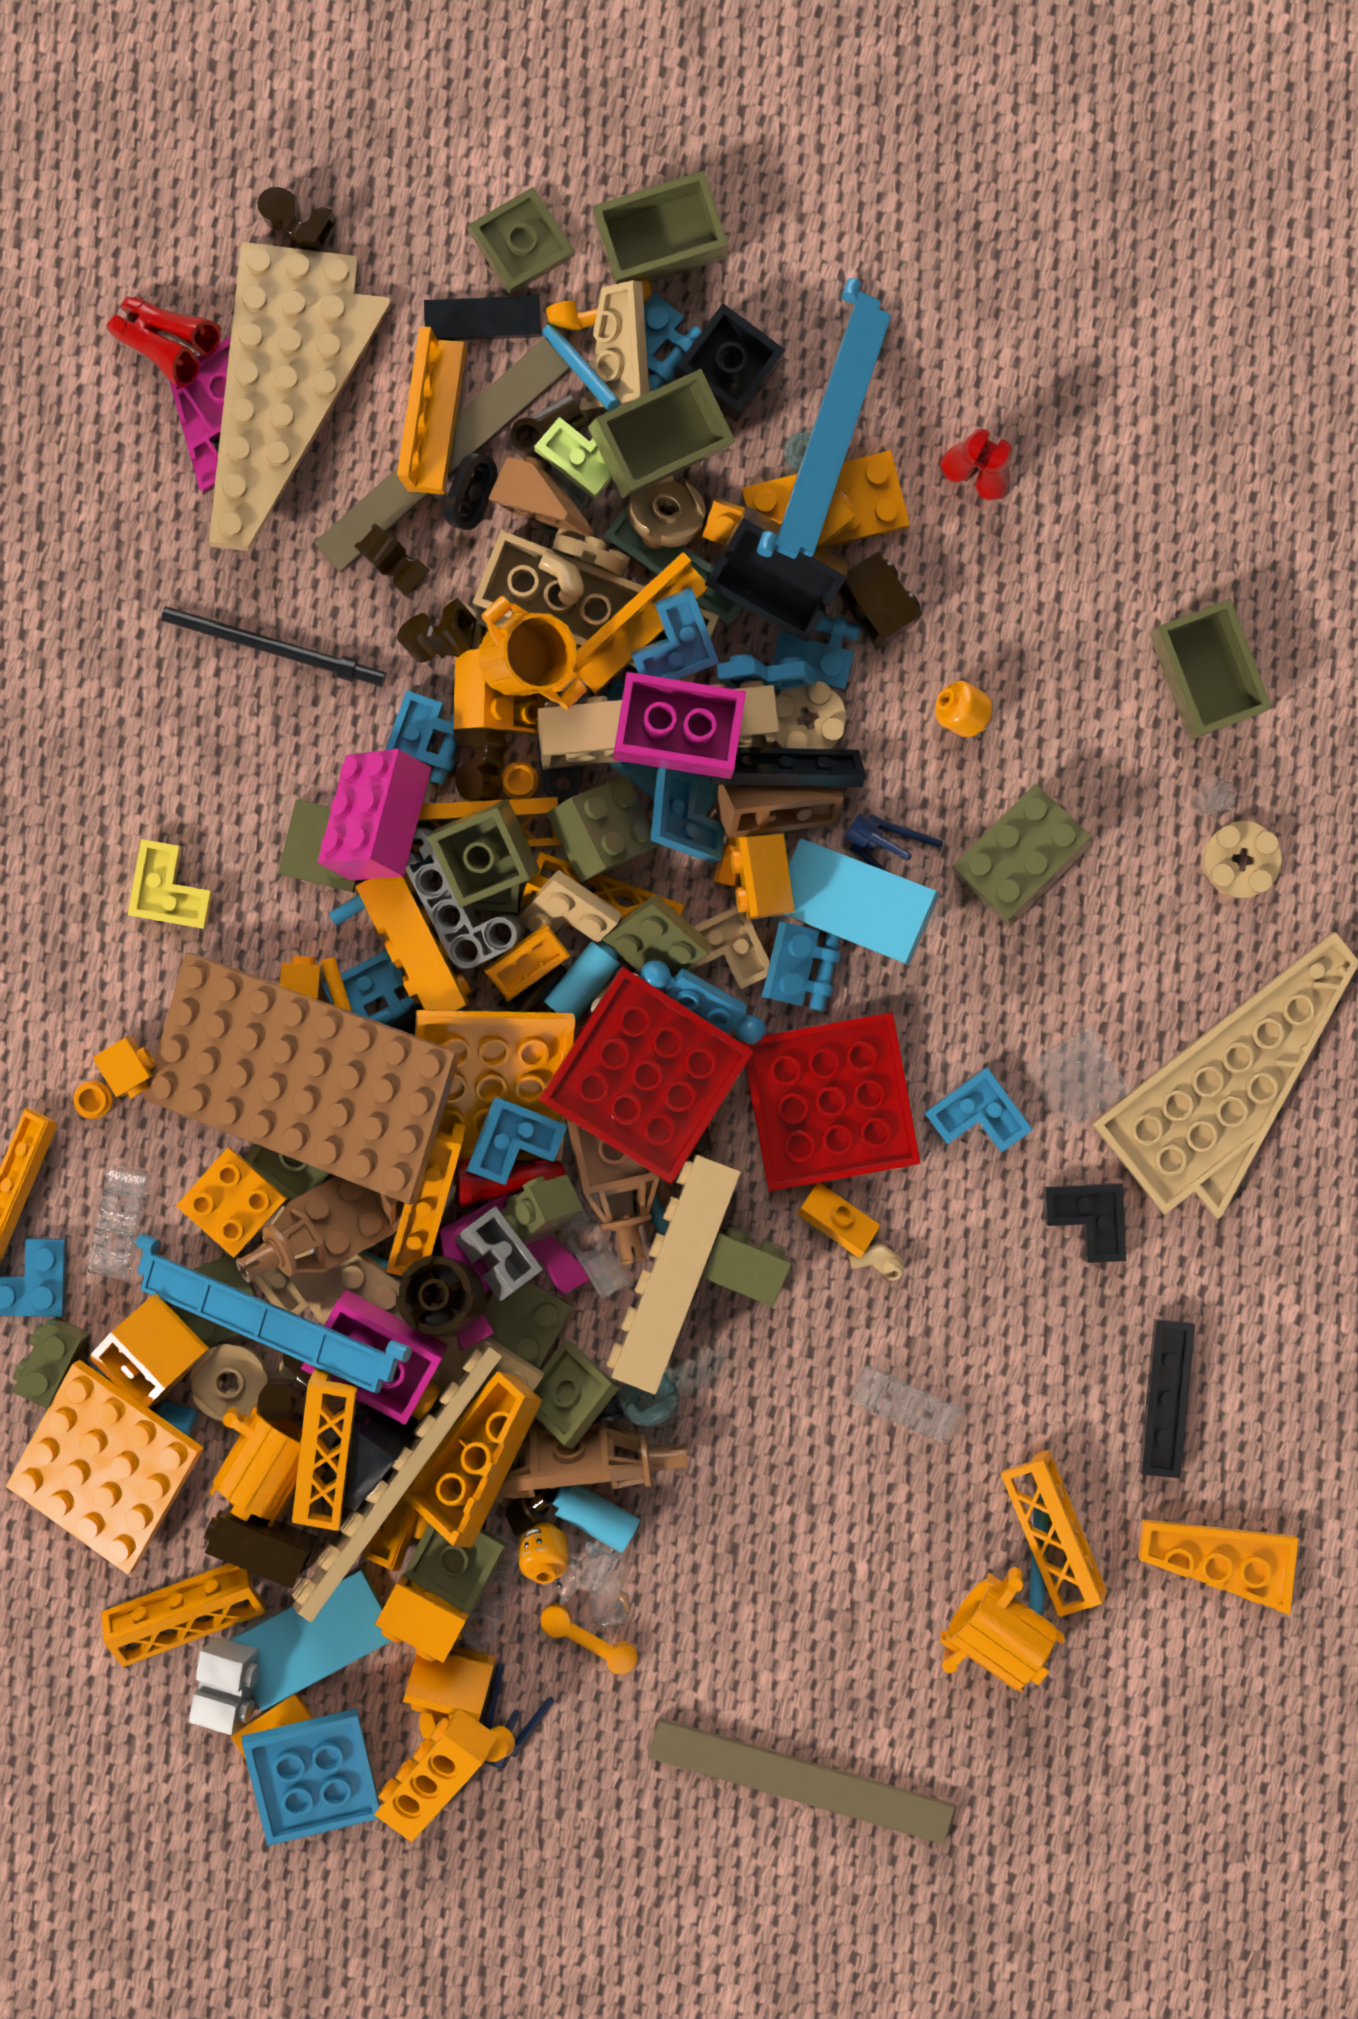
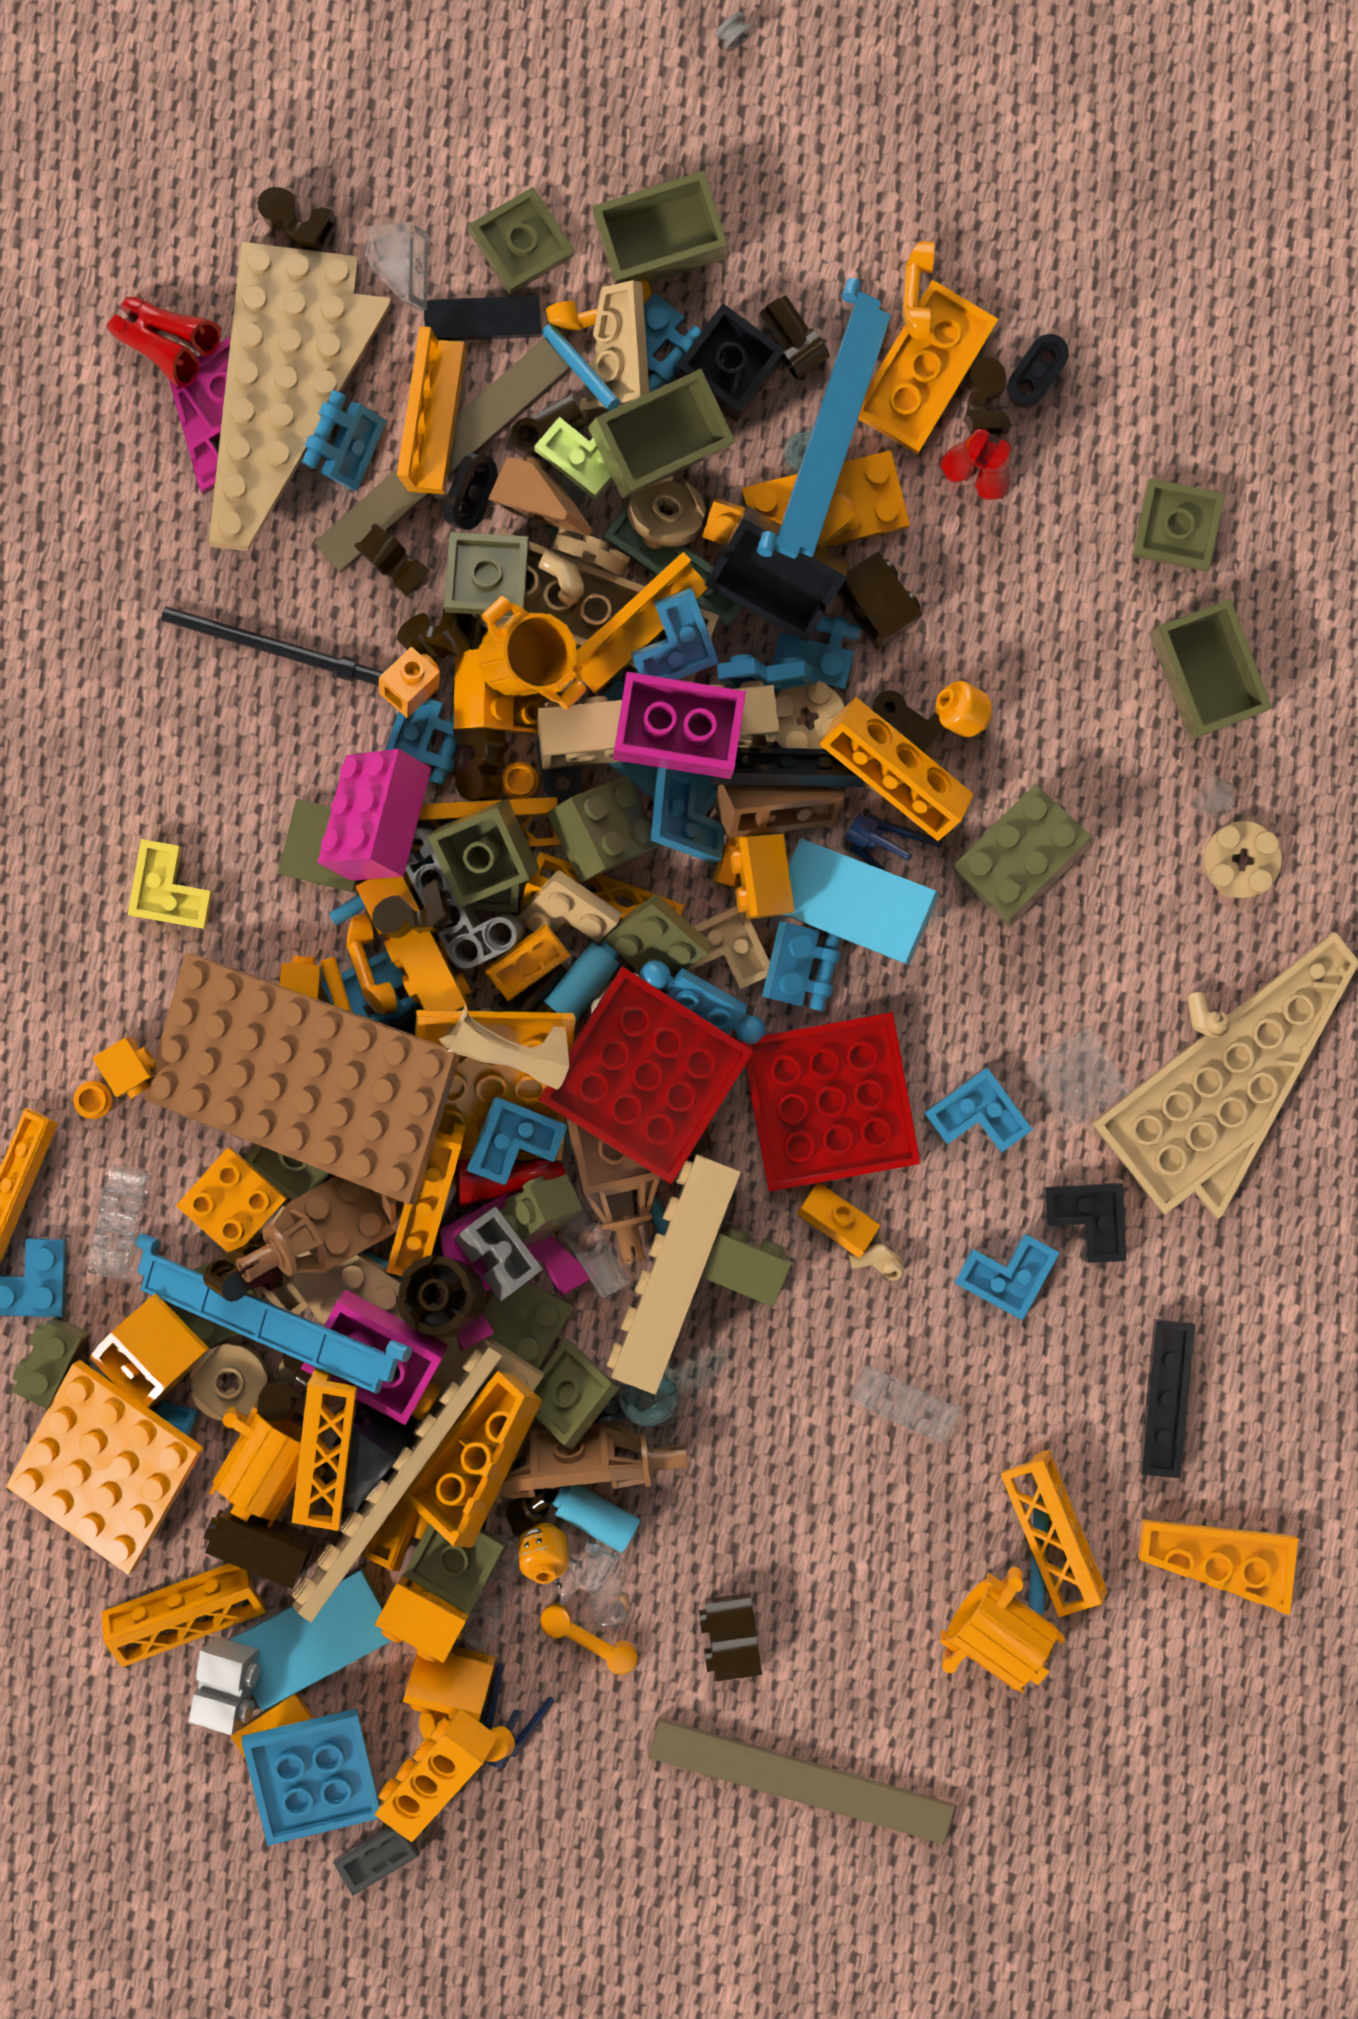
(226, 1280): none -> dark brown leg
(353, 444): none -> dark azure plate
(375, 1859): none -> dark grey plate
(380, 996): none -> light orange bar
(396, 917): none -> dark brown leg
(401, 260): none -> clear slope
(410, 681): none -> light orange brick
(483, 570): none -> olive plate
(544, 1062): none -> tan animal
(732, 1637): none -> dark brown brick
(734, 31): none -> light grey bush
(802, 346): none -> dark brown piece
(894, 710): none -> dark brown leg
(896, 769): none -> light orange brick
(917, 318): none -> light orange bar
(924, 374): none -> light orange plate
(986, 383): none -> dark brown leg
(1012, 1285): none -> dark azure plate
(1036, 371): none -> black plate
(1178, 525): none -> olive plate
(1205, 1021): none -> tan arm

